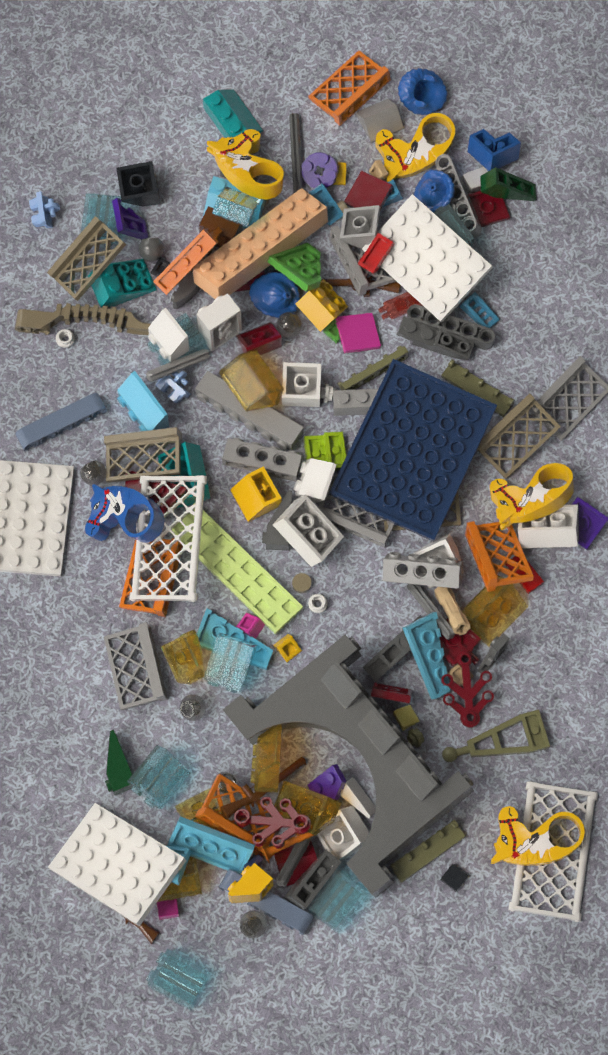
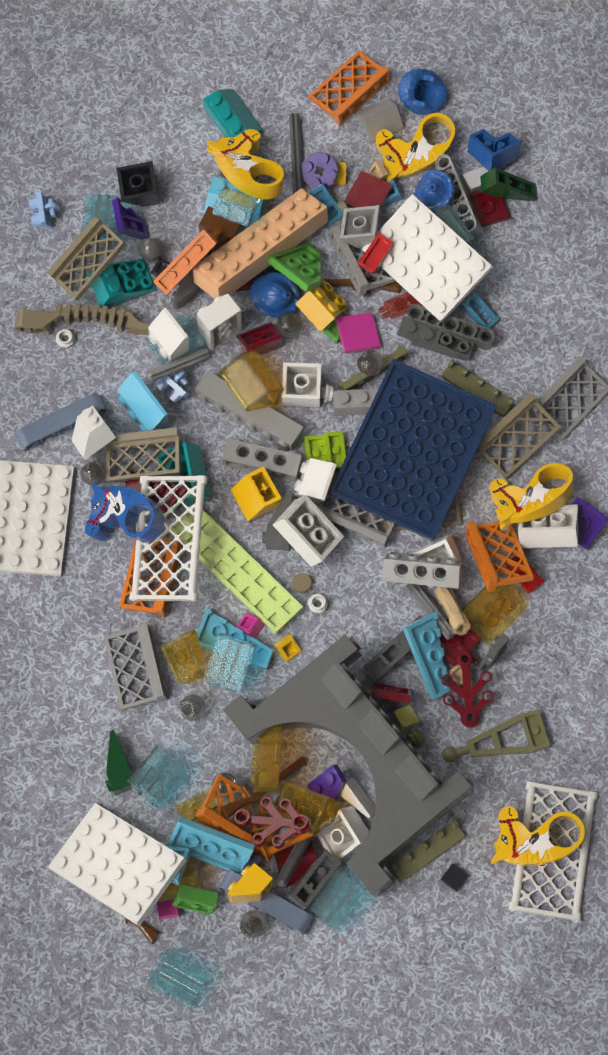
(91, 432): none -> white slope
(195, 899): none -> bright green slope
(370, 362): none -> clear smoke piece

